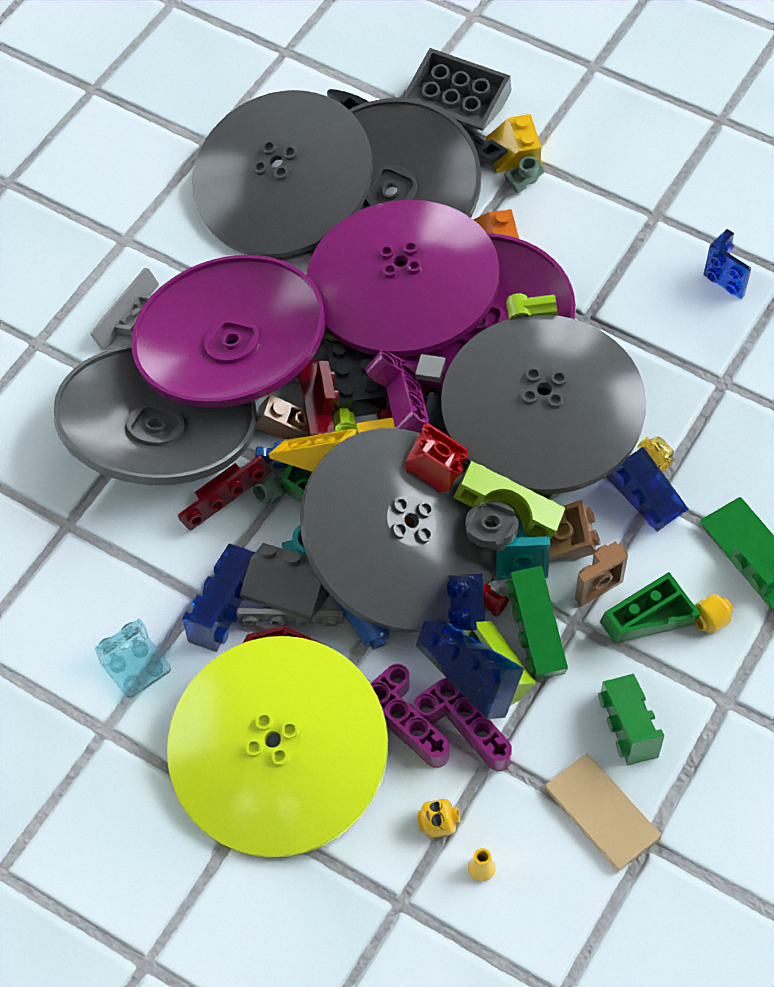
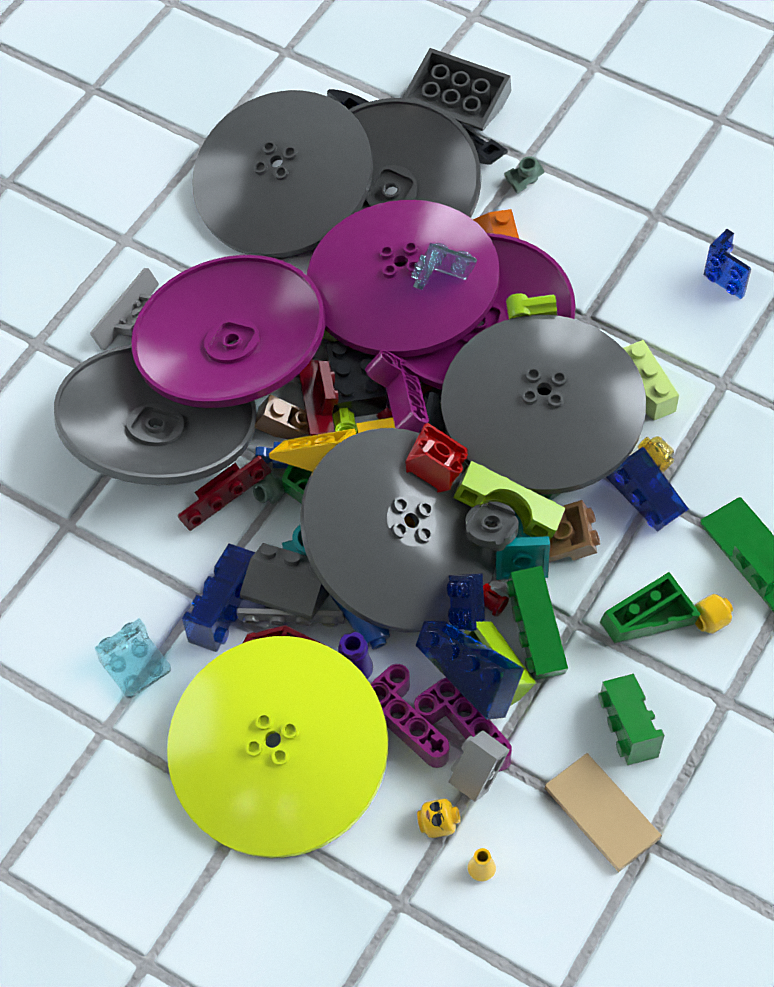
(356, 650): none -> dark purple plant
(430, 368): light grey tile -> none
(443, 260): none -> clear light blue bracket
(478, 765): none -> light grey brick
(520, 140): yellow slope -> none
(604, 574): medium nougat plate -> none
(659, 391): none -> yellowish green wedge

